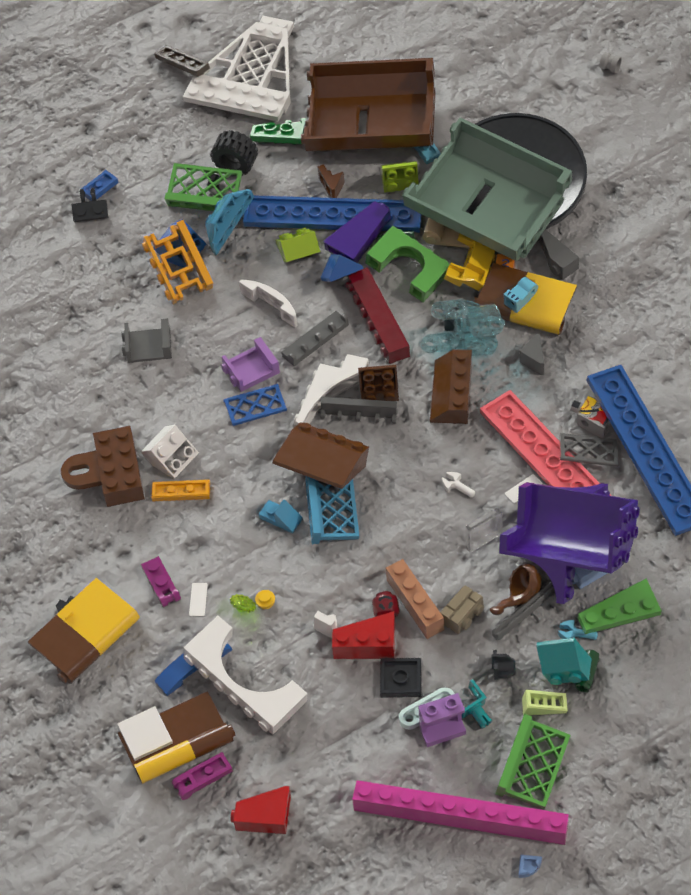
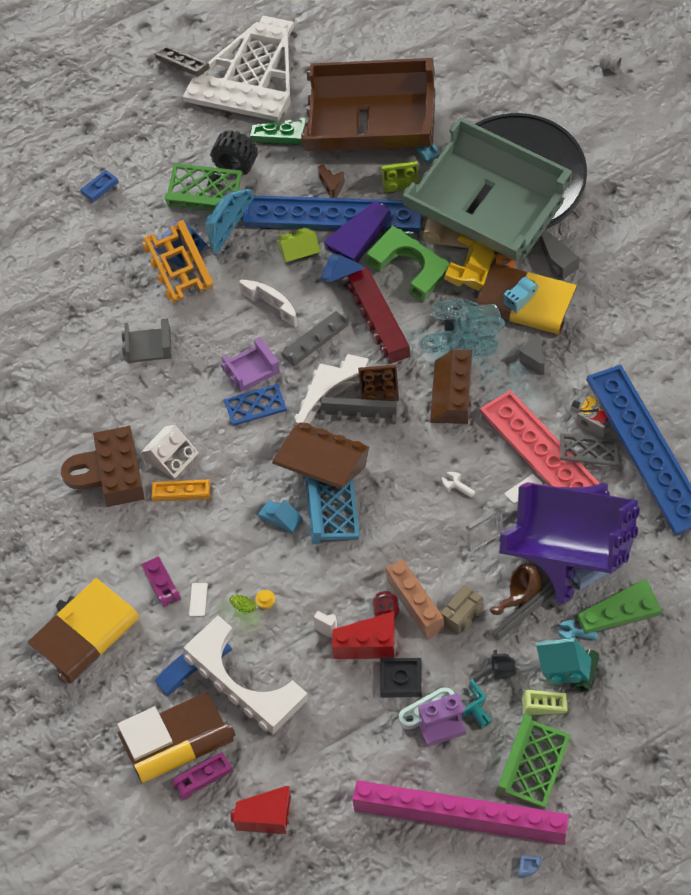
(89, 210): black hinge -> none

